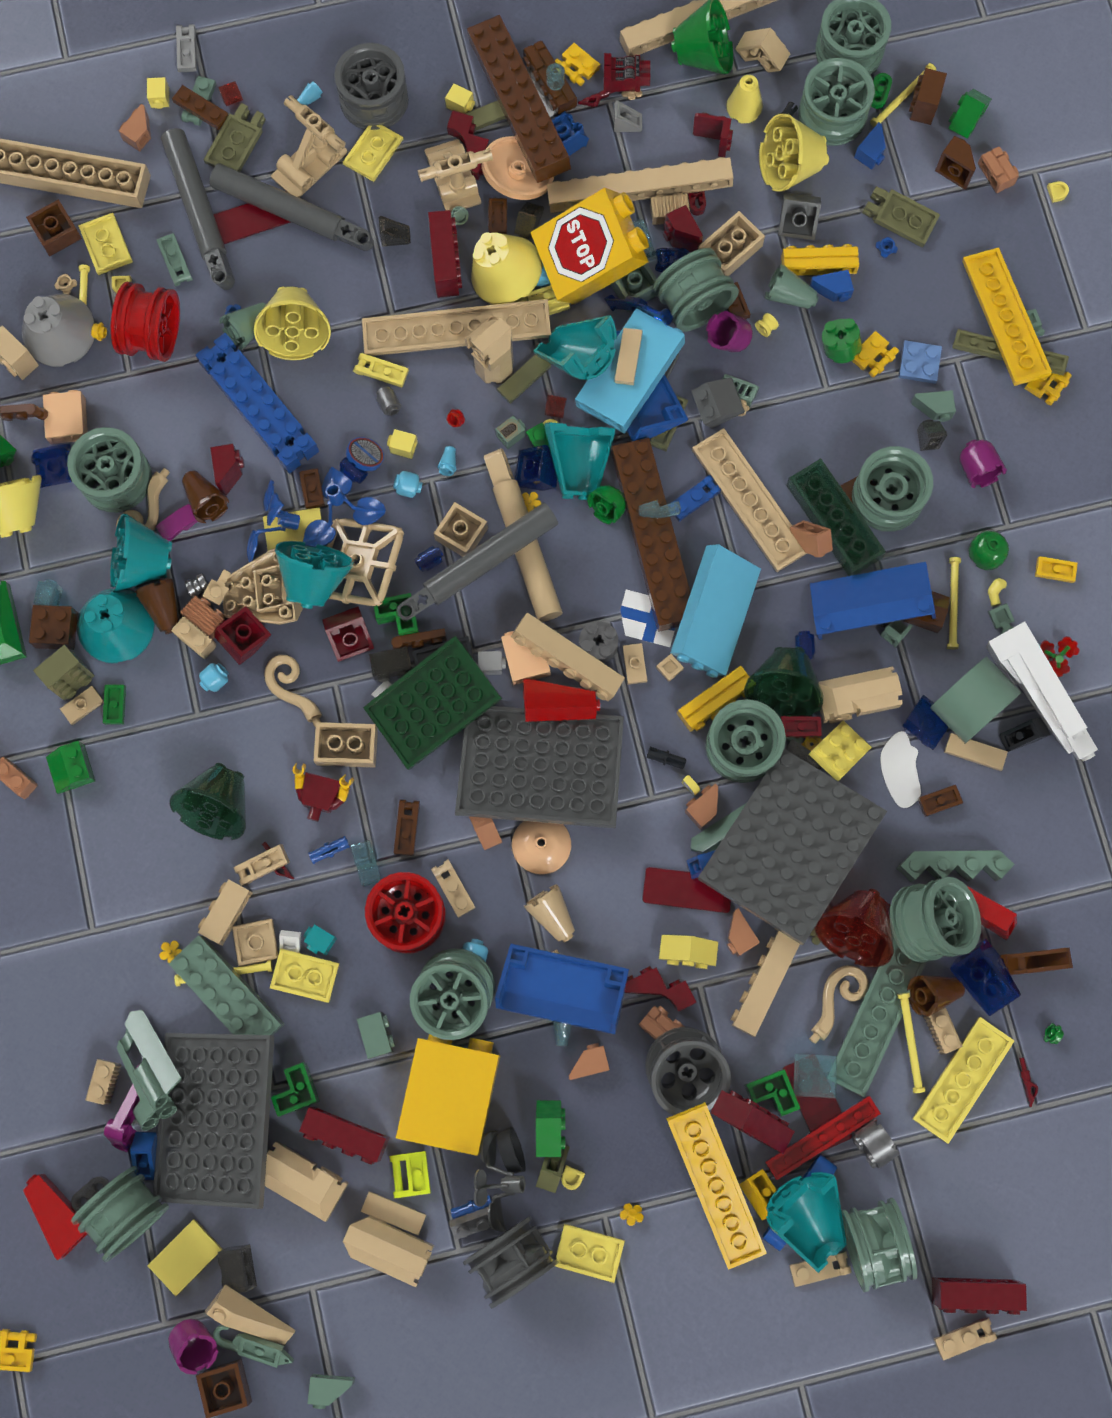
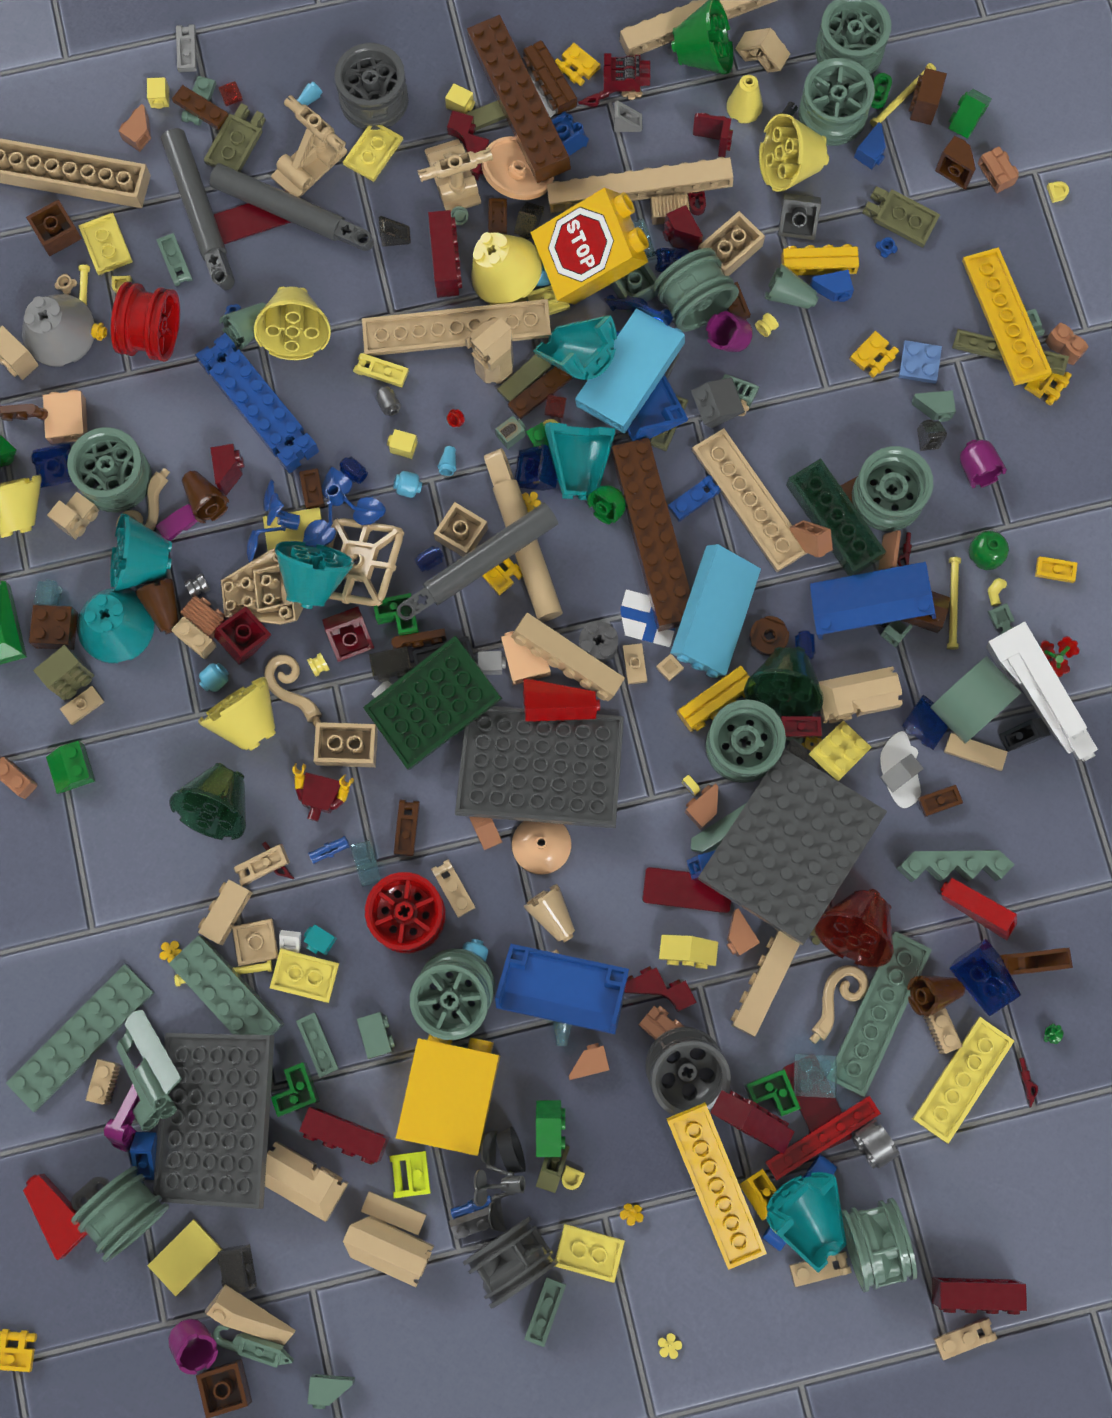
(74, 515): none -> tan brick
(79, 1038): none -> sand green plate
(114, 704): green plate -> none
(216, 590): tan plate -> none
(243, 716): none -> light yellow cone
(317, 1045): none -> sand green plate
(318, 664): none -> light yellow wheel
(365, 454): tile -> none
(500, 579): none -> yellow plate
(538, 392): none -> reddish brown plate
(545, 1311): none -> sand green plate
(555, 76): clear light blue brick -> none
(628, 356): tan tile -> none
(653, 509): clear light blue slope -> none
(666, 757): black axle -> none
(669, 1346): none -> light yellow plant
(764, 625): none -> reddish brown plate
(841, 340): green brick -> none
(891, 545): none -> nougat slope
(901, 772): none -> light grey slope
(906, 550): none -> dark red hand
(918, 1088): light yellow bar -> none
(935, 920): sand green wheel -> none
(1066, 343): none -> nougat brick

